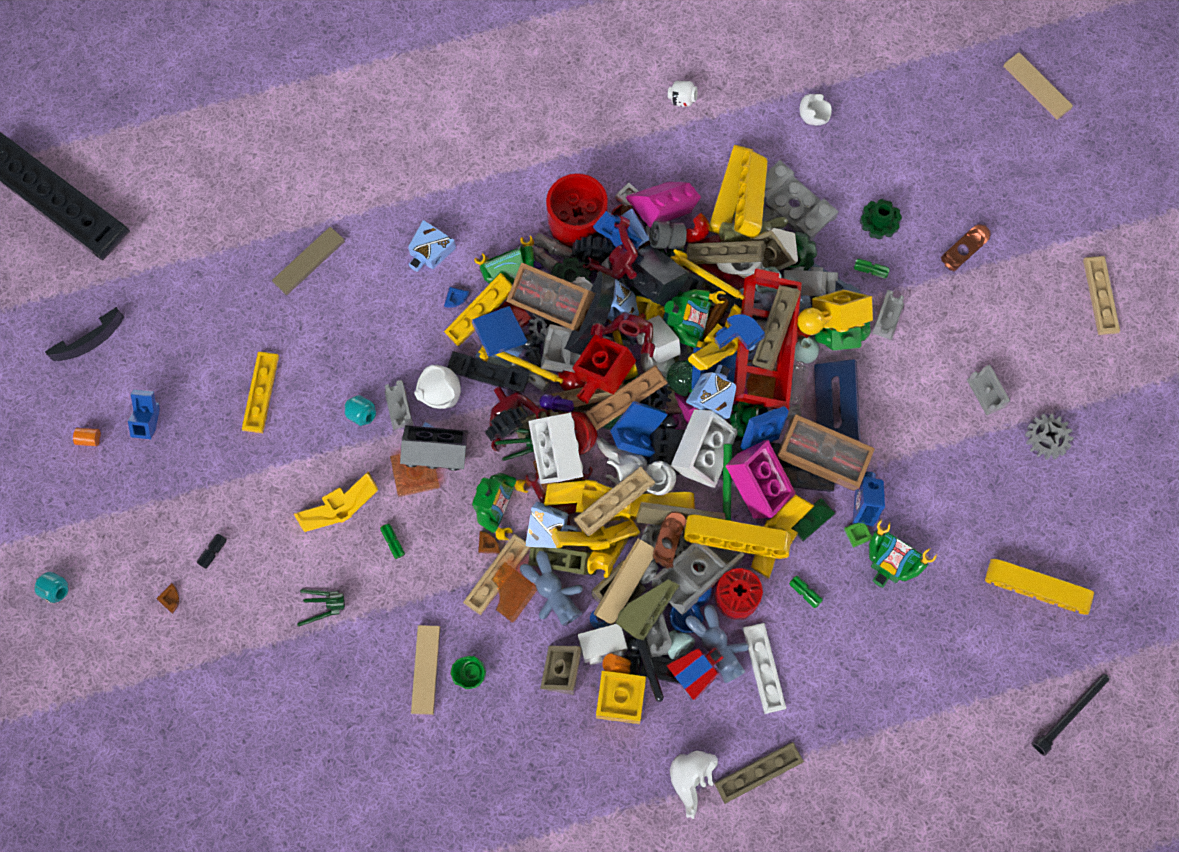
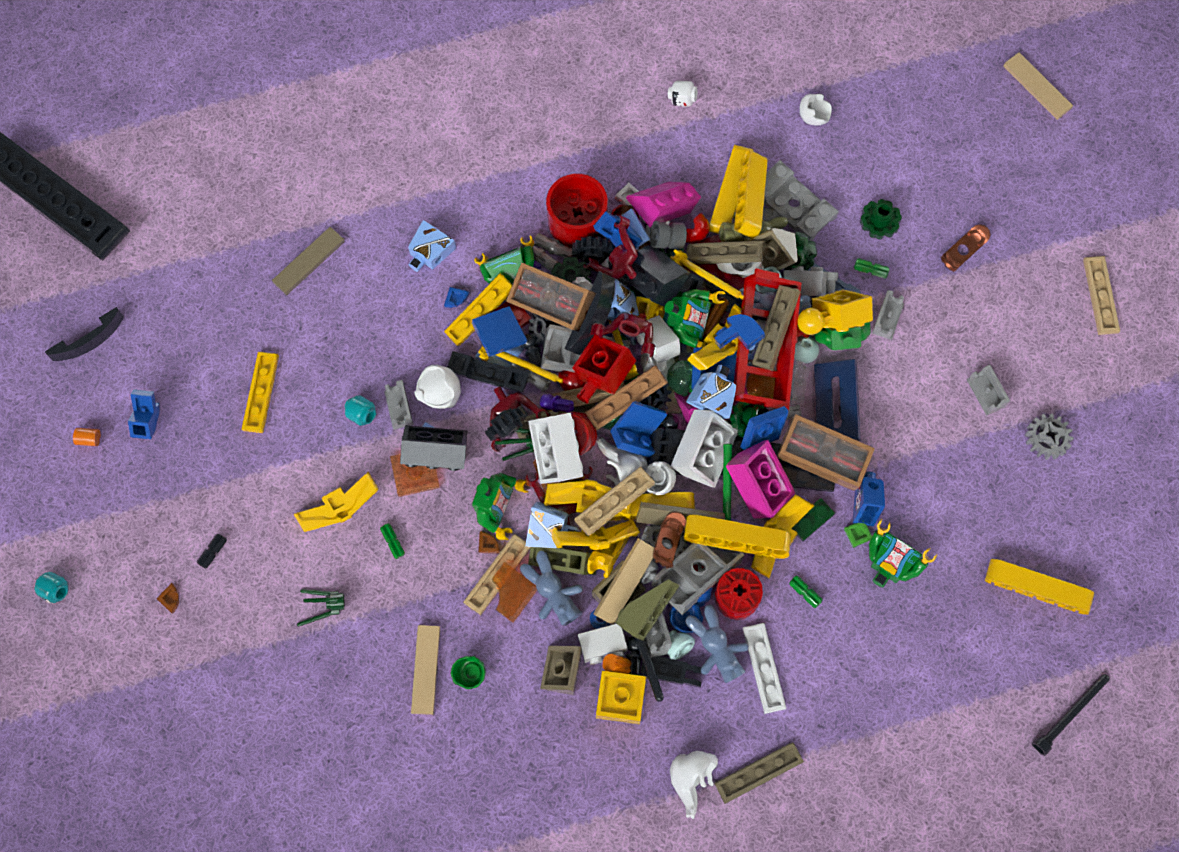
(696, 671): torso -> none

